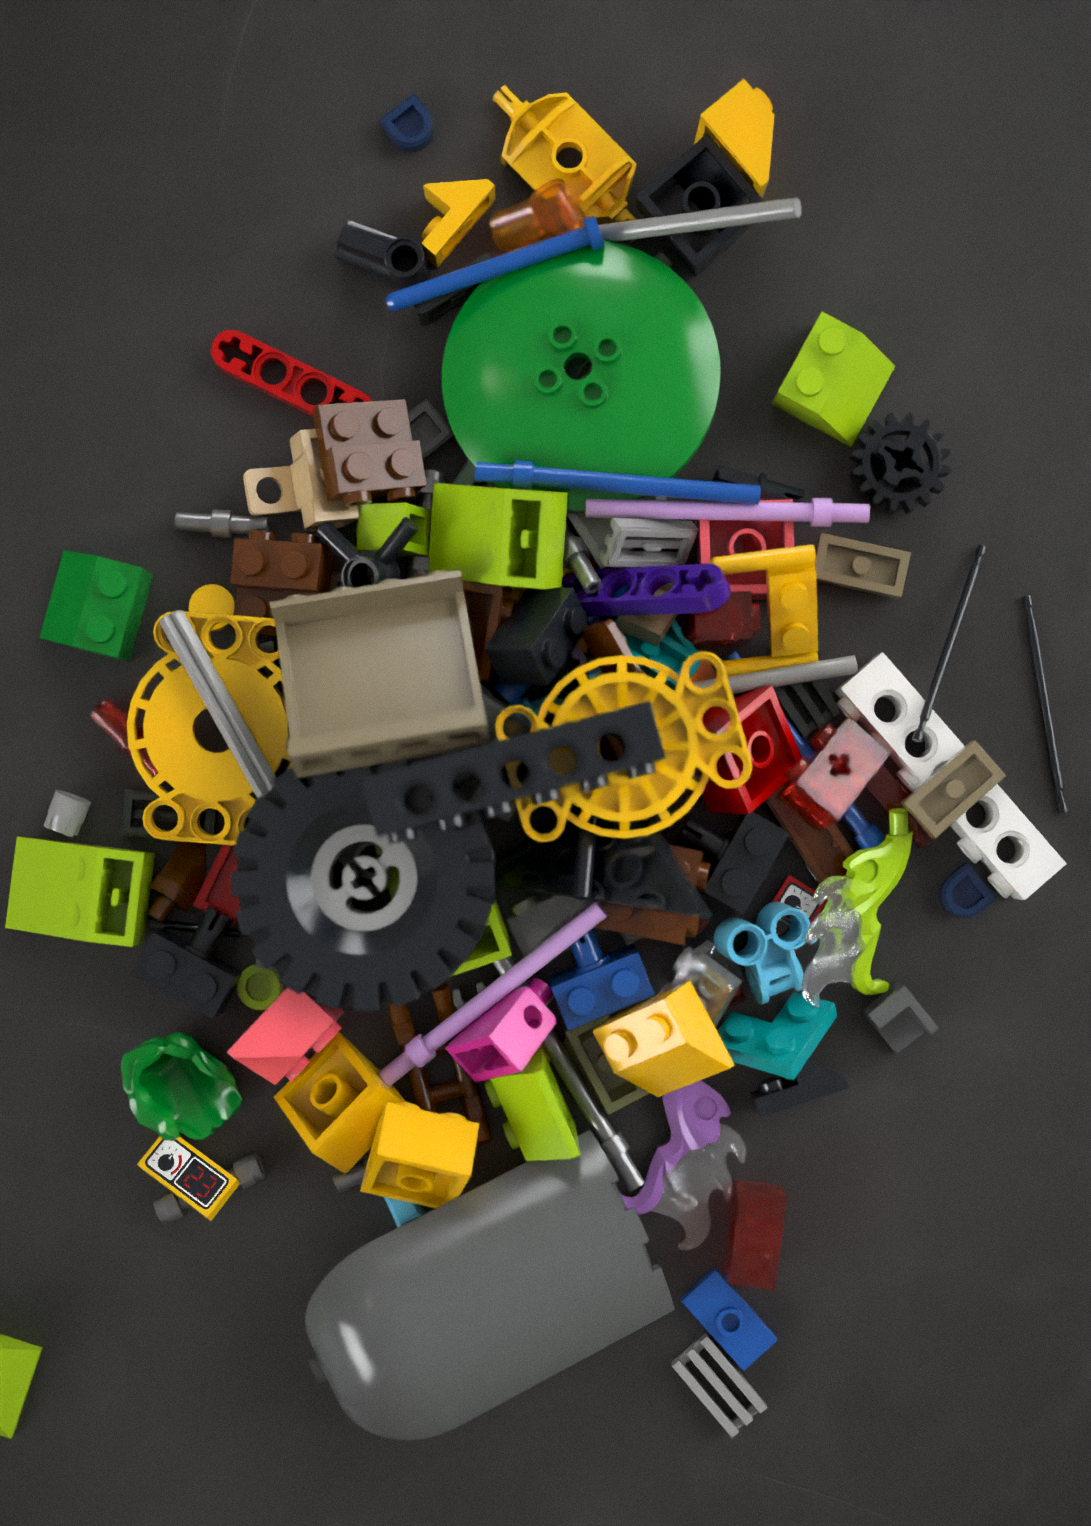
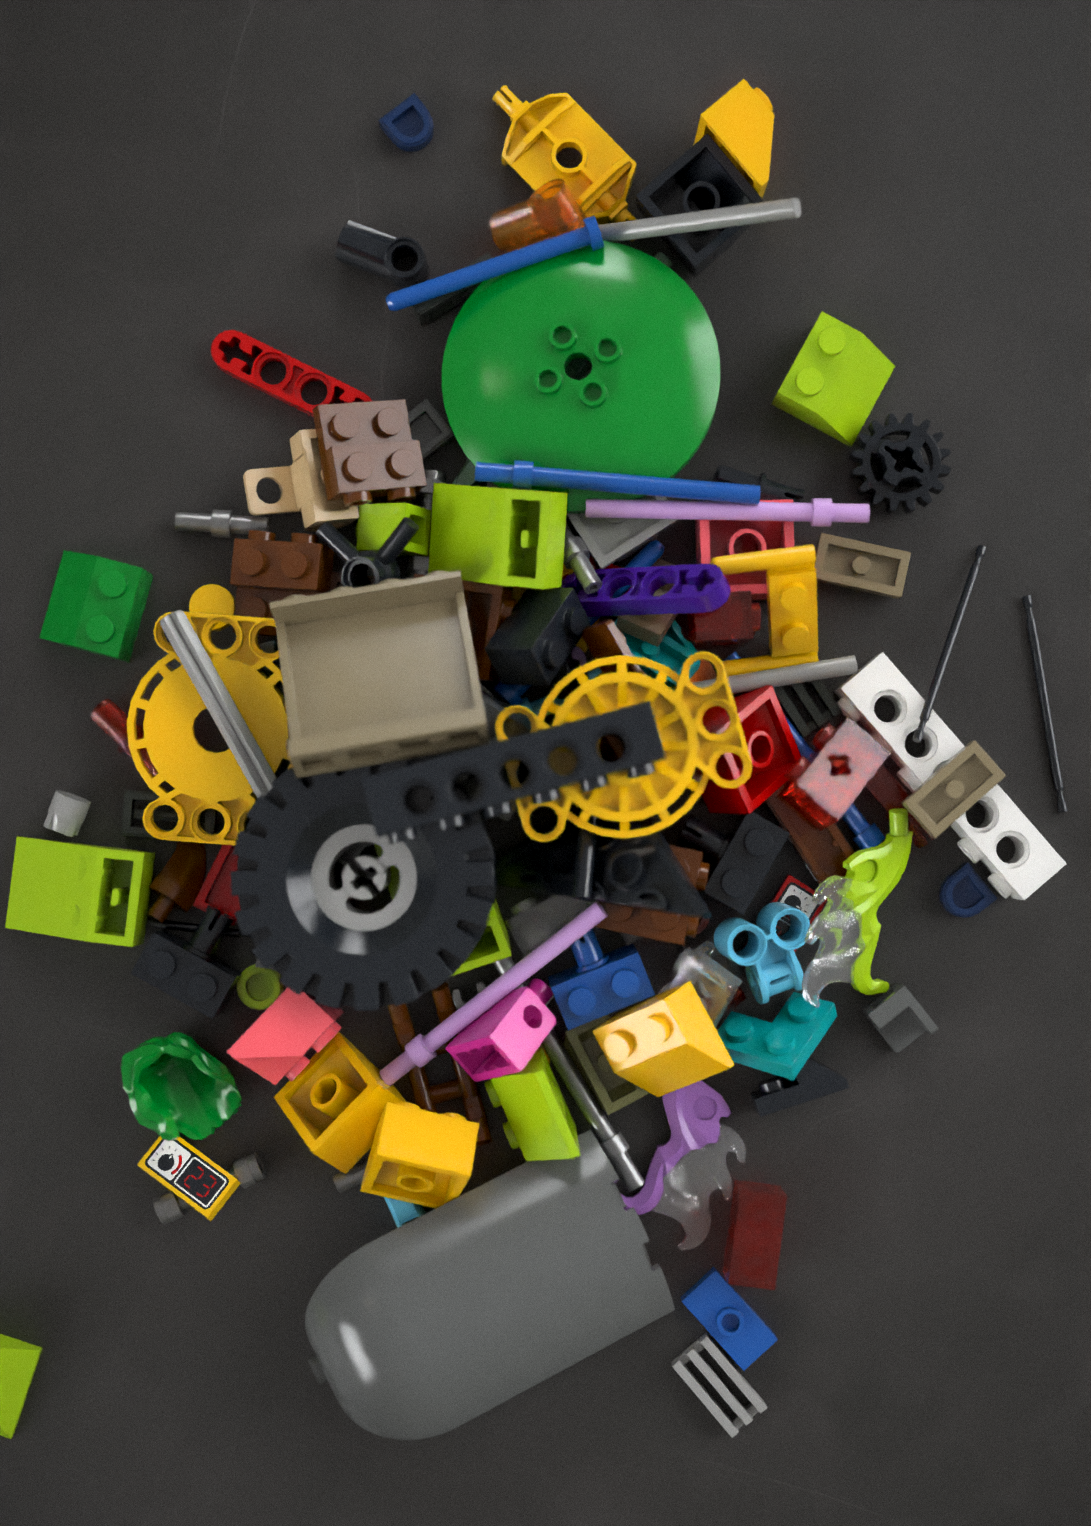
(462, 205): yellow slope -> none
(652, 536): light grey tile -> none

